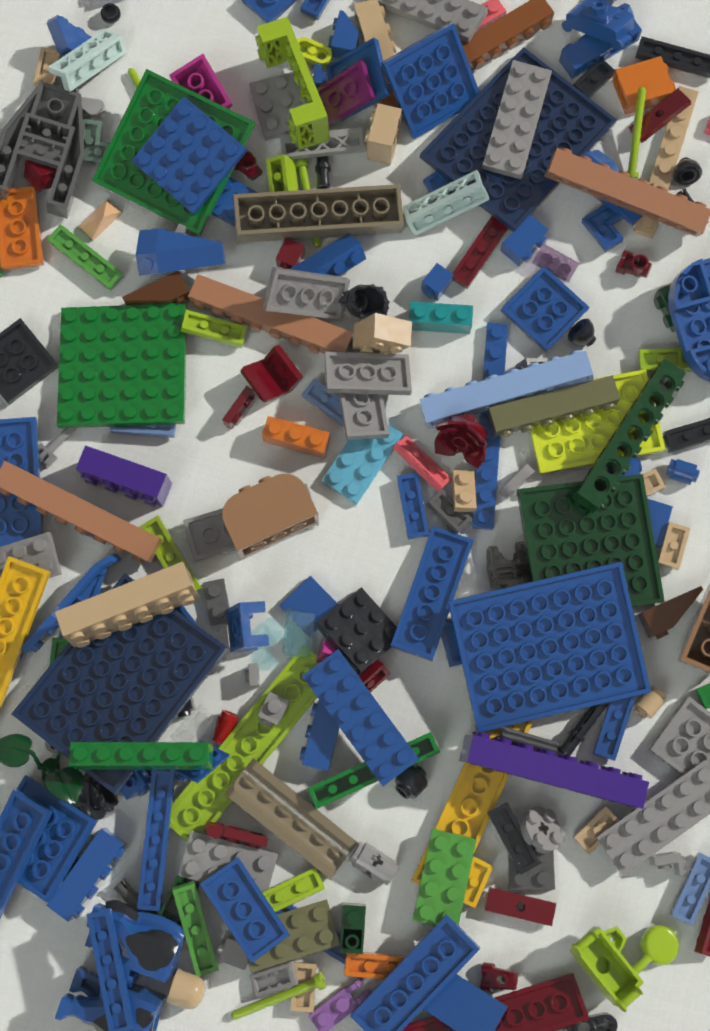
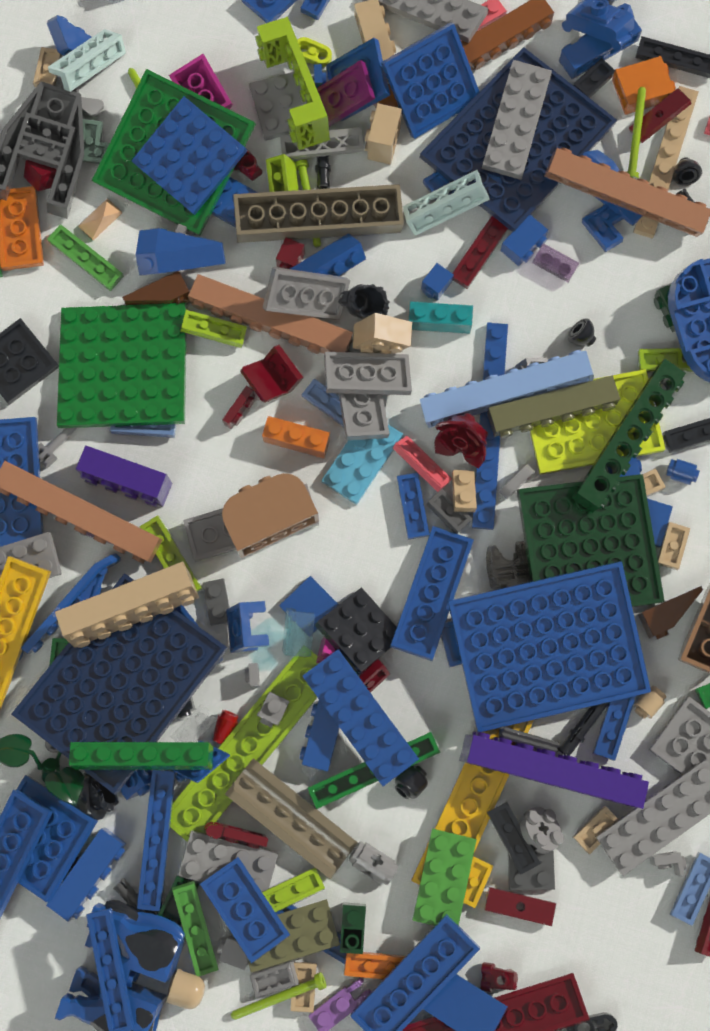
(110, 13): black plate -> none
(345, 36): blue slope -> none
(544, 309): blue plate -> none
(609, 968): lime piece -> none
(635, 265): dark red plate -> none

